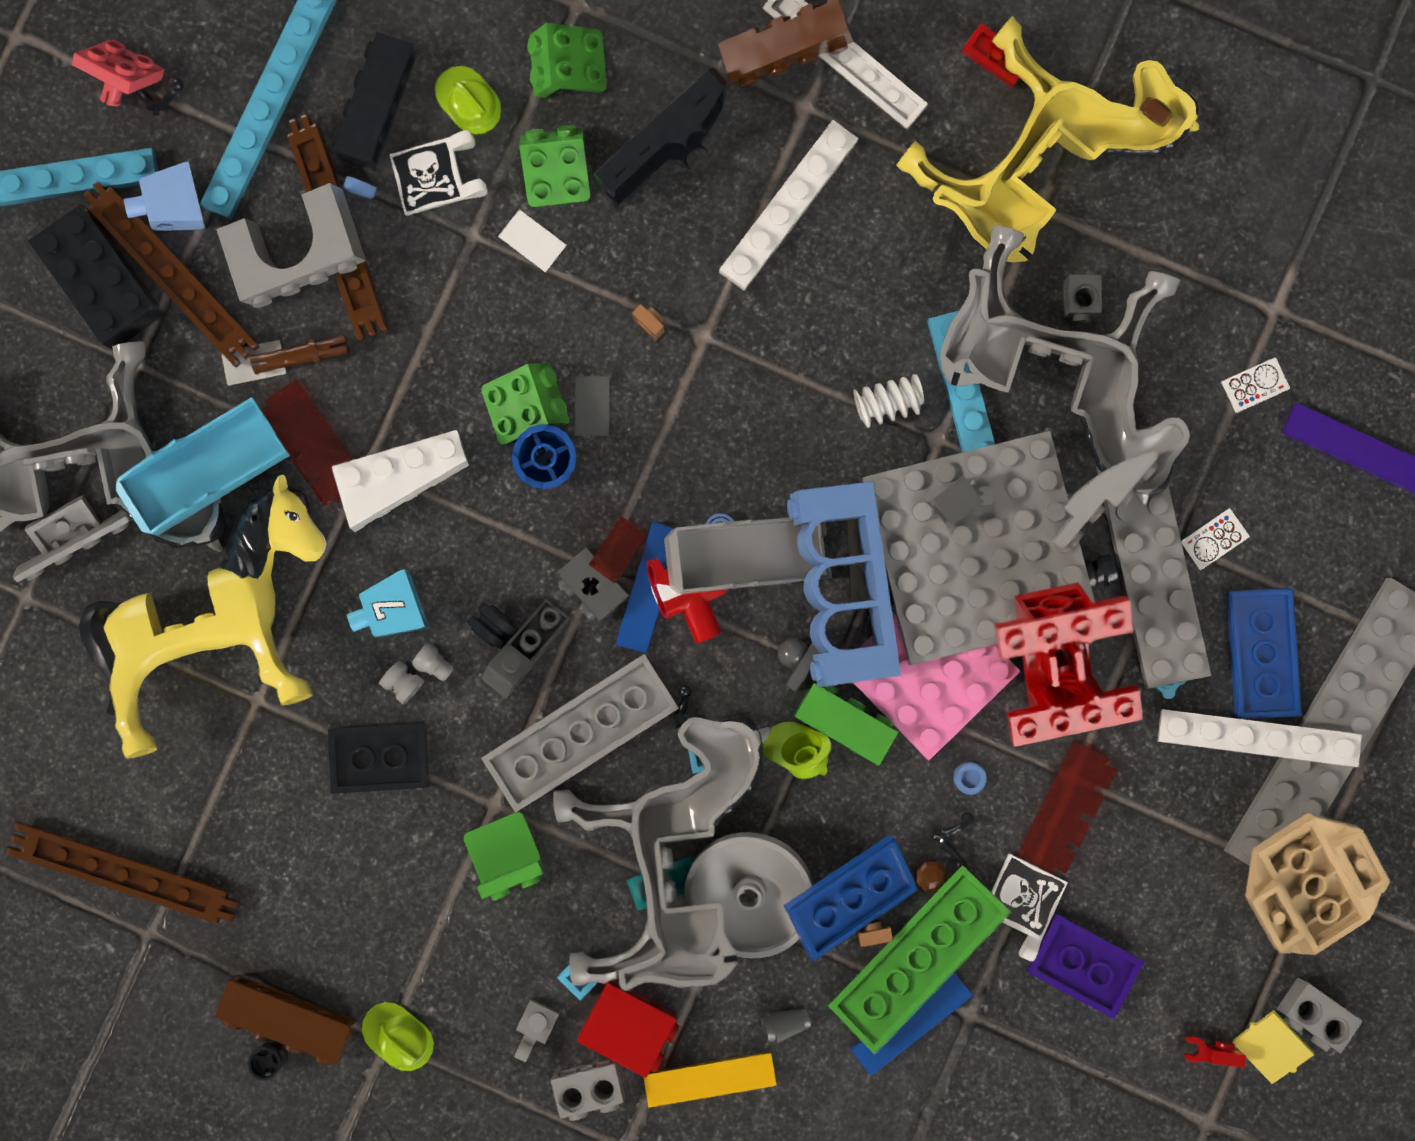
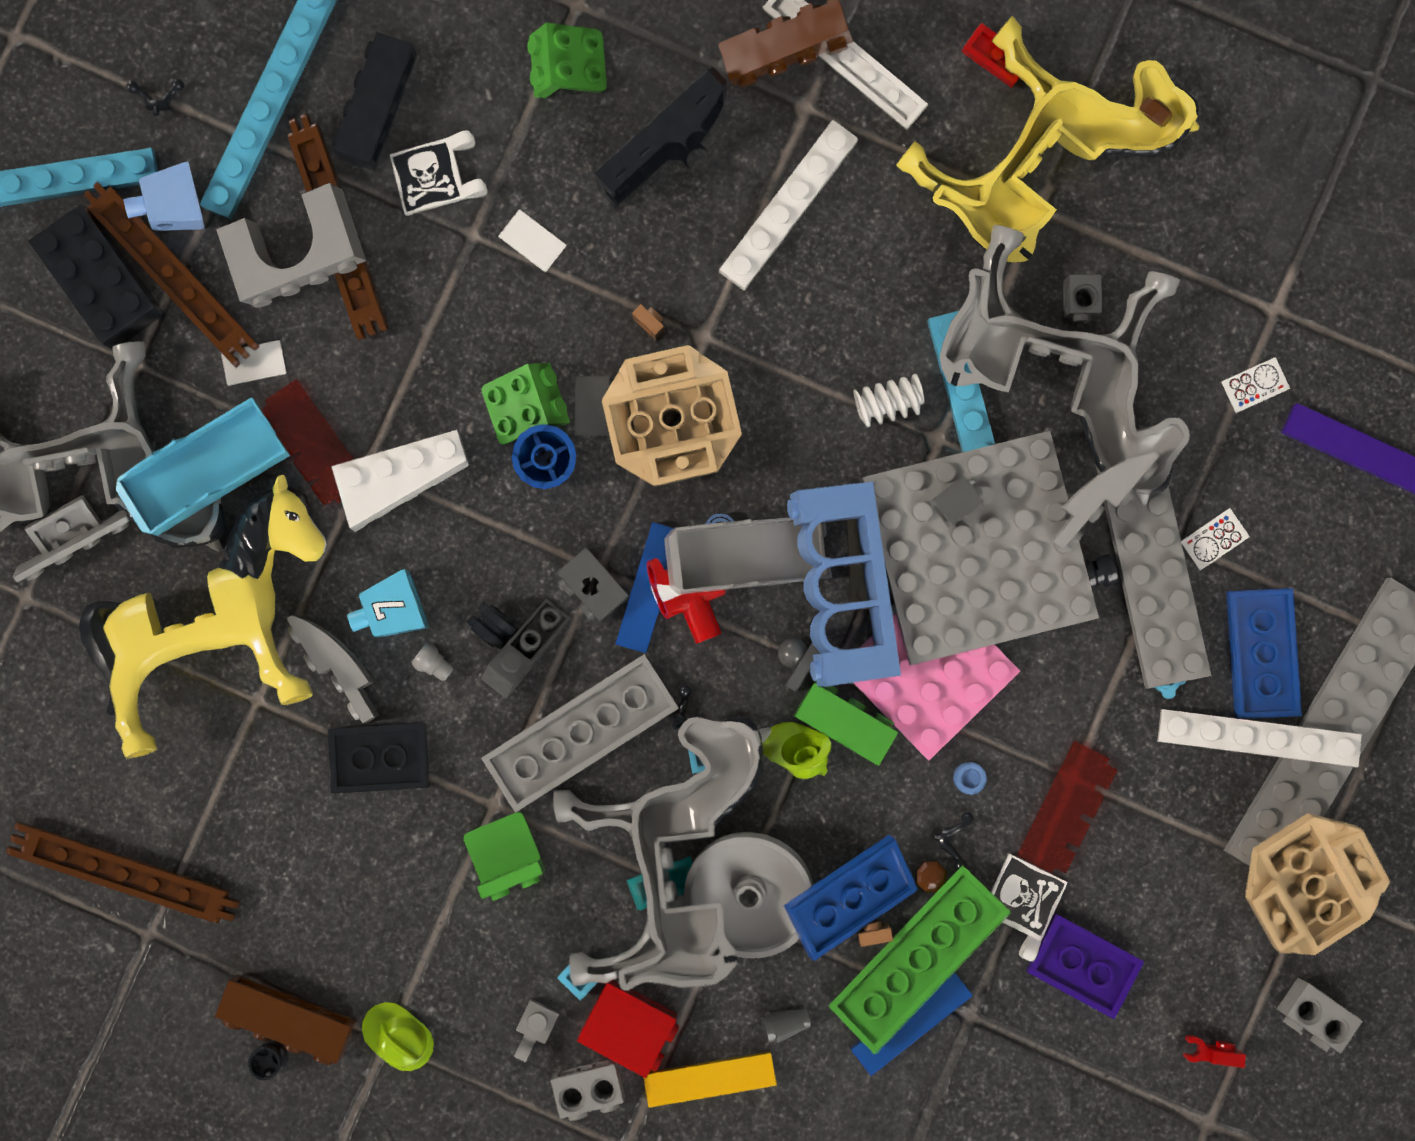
(118, 69): coral plate -> none
(314, 350): reddish brown pin -> none
(329, 654): none -> light grey slope
(359, 187): medium blue tile -> none
(404, 684): light grey wheel -> none
(468, 100): lime piece -> none
(554, 166): bright green bracket -> none
(617, 549): clear red tile -> none
(663, 383): none -> tan piece
(1061, 687): red piece -> none
(1273, 1047): light yellow piece -> none

